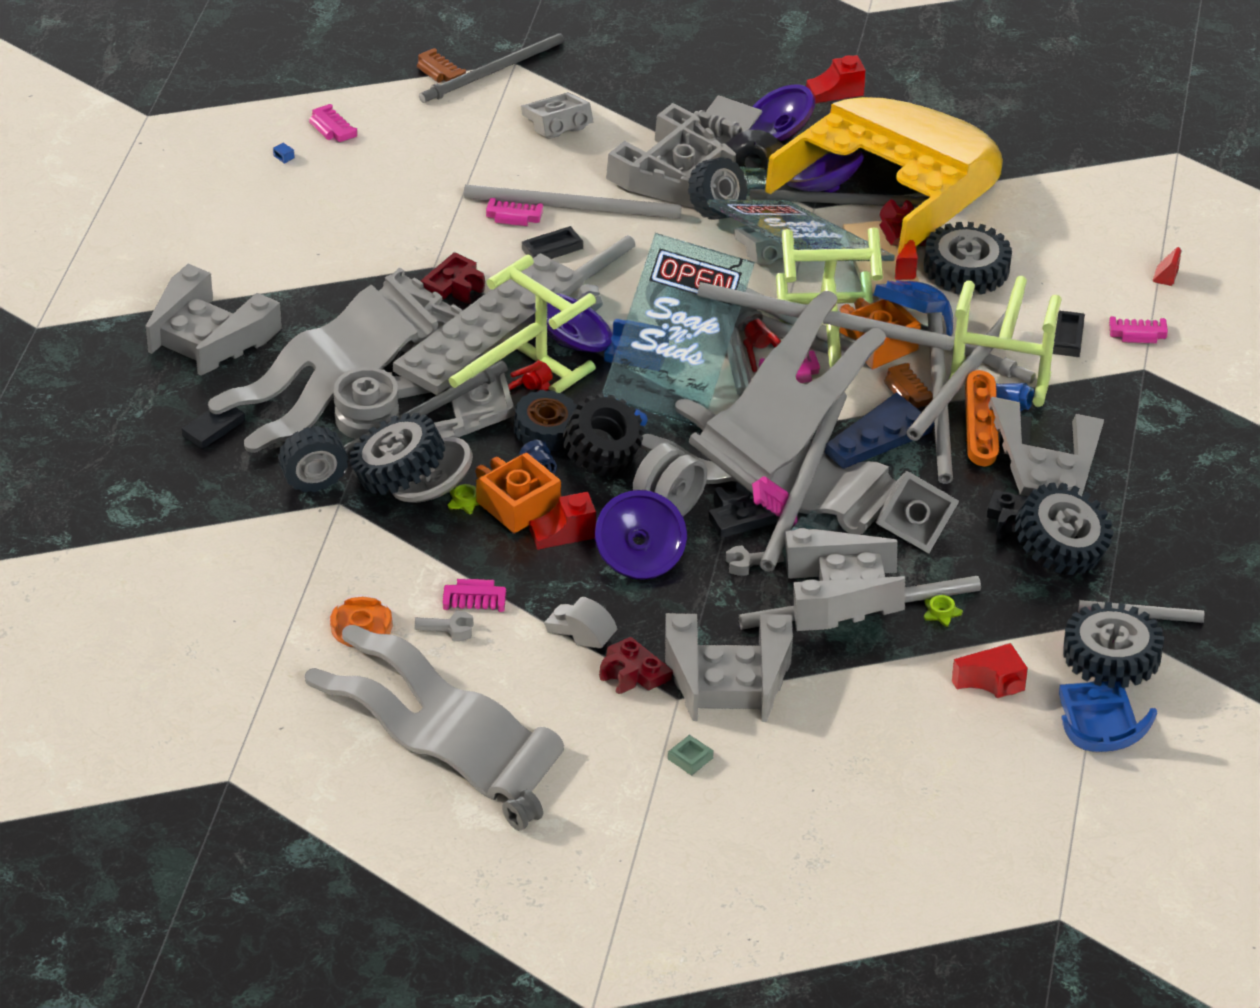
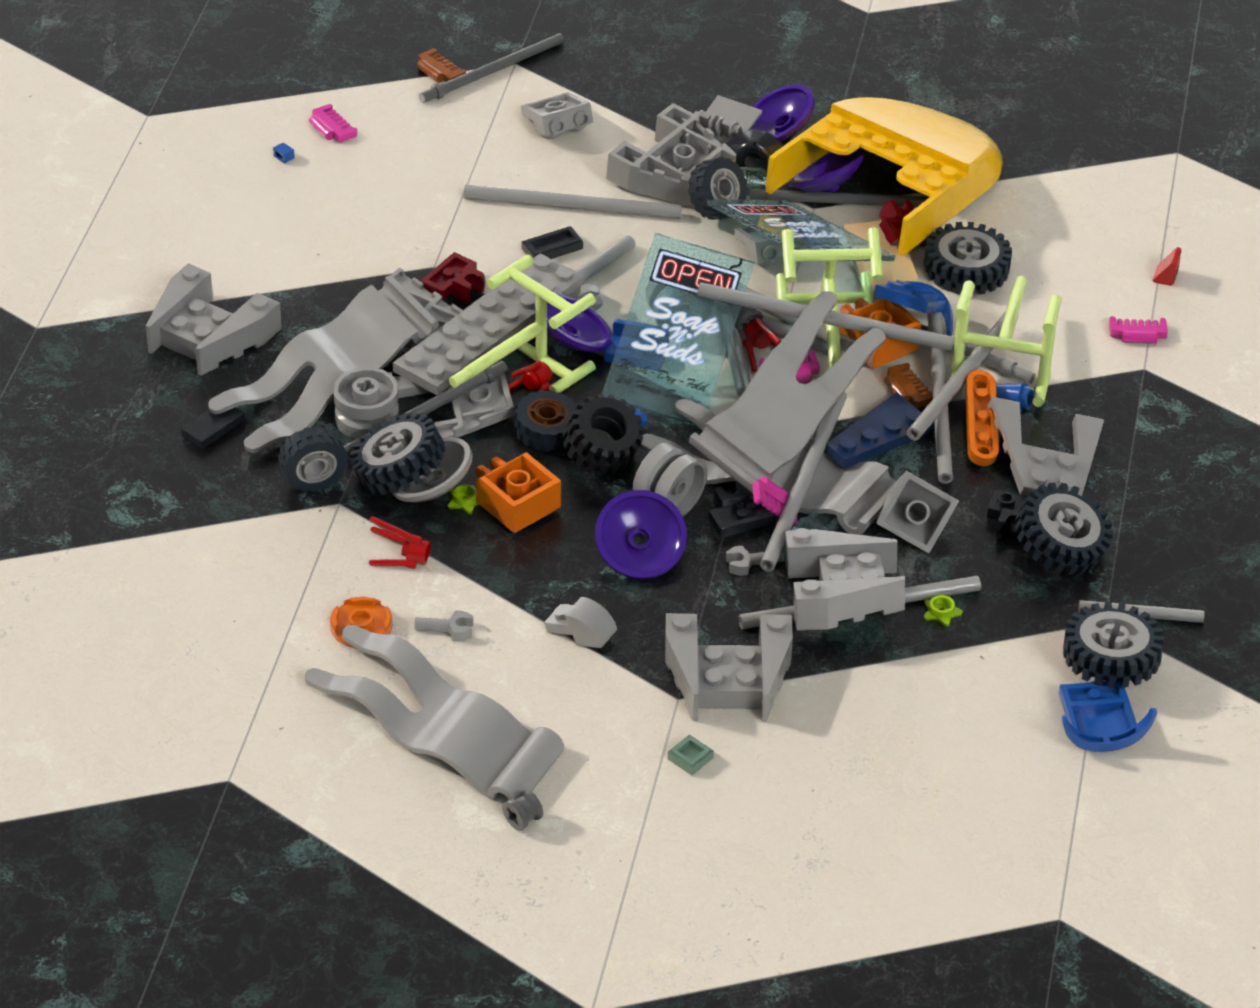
(414, 547): none -> red plant
(474, 590): dark pink piece -> none
(513, 215): dark pink piece -> none
(541, 453): dark blue wheel -> none
(566, 523): red arch -> none
(631, 664): dark red plate -> none
(840, 81): red arch -> none
(907, 262): red slope -> none
(993, 670): red arch -> none
(1068, 333): black tile -> none

